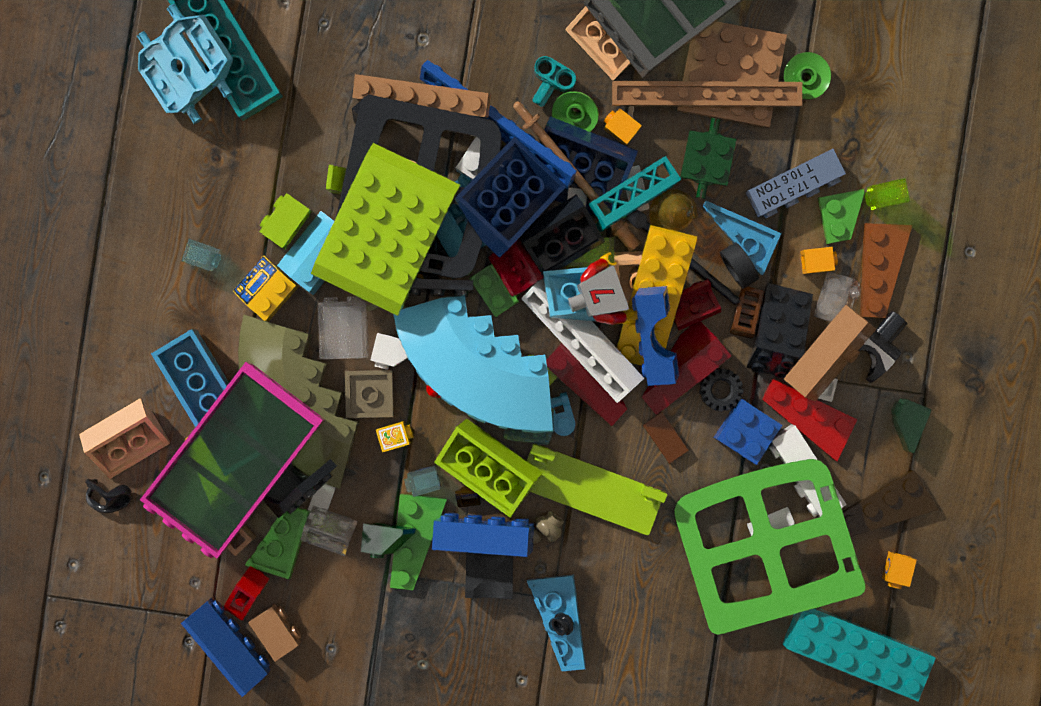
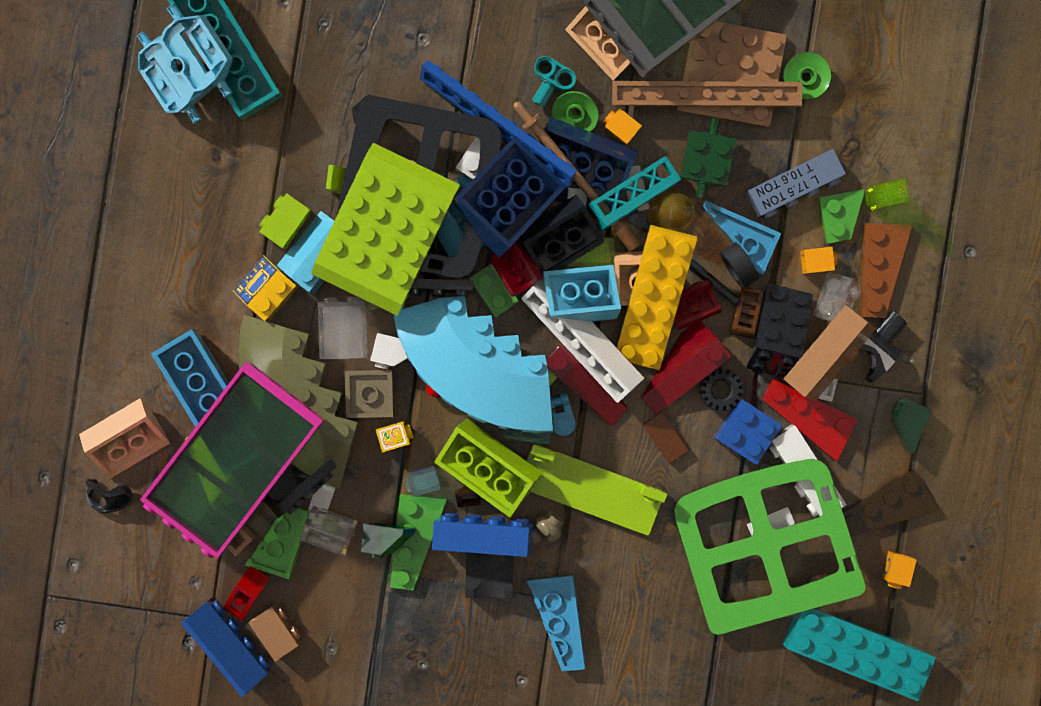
(201, 255): clear light blue brick -> none
(433, 96): medium nougat plate -> none
(562, 624): black plate -> none
(602, 294): light grey torso -> none
(659, 364): blue arch -> none

